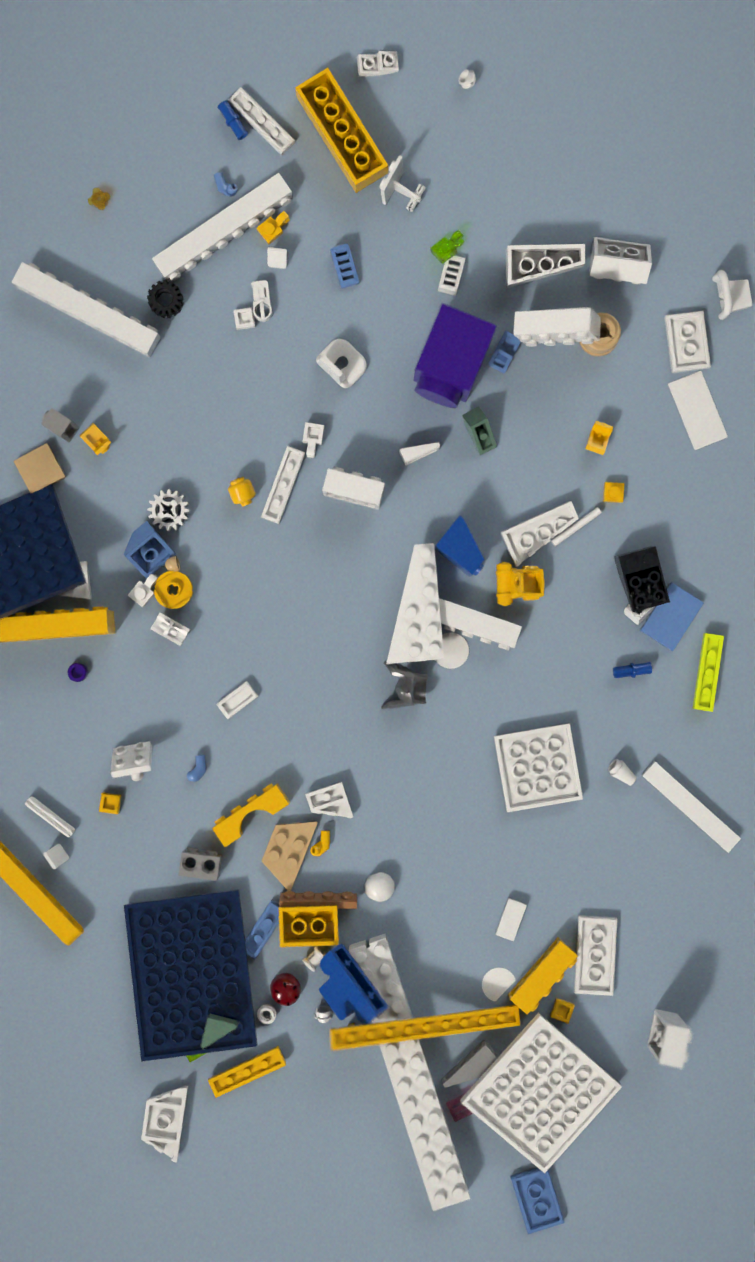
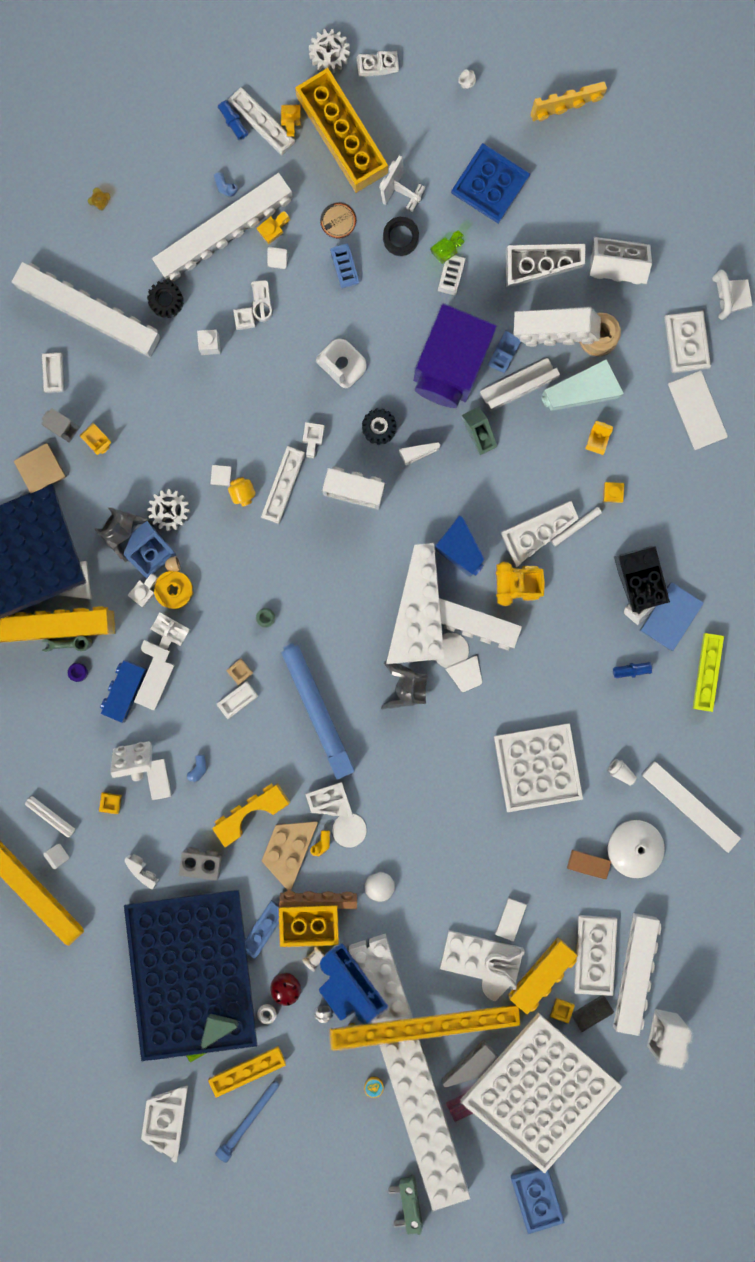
(53, 372): none -> white tile
(77, 643): none -> sand green brick
(118, 529): none -> flat silver helmet
(123, 691): none -> blue brick
(136, 866): none -> white slope
(157, 674): none -> white piece
(159, 780): none -> white tile
(208, 342): none -> white brick
(221, 475): none -> white tile
(224, 1152): none -> medium blue piece
(239, 671): none -> tan tile
(265, 617): none -> sand green plate
(290, 118): none -> yellow plate
(317, 711): none -> medium blue brick
(325, 43): none -> white gear
(338, 220): none -> tan sticker
(349, 831): none -> white sticker
(373, 1087): none -> tile
(374, 435): none -> black bush
(400, 221): none -> black tyre
(410, 1204): none -> sand green piece
(466, 674): none -> white sticker
(481, 958): none -> white plate
(490, 183): none -> blue plate
(519, 384): none -> white panel
(558, 105): none -> yellow wing
(584, 388): none -> light aqua slope
(589, 864): none -> medium nougat slope
(592, 1013): none -> clear smoke plate
(624, 849): none -> white dish
(636, 974): none -> white brick

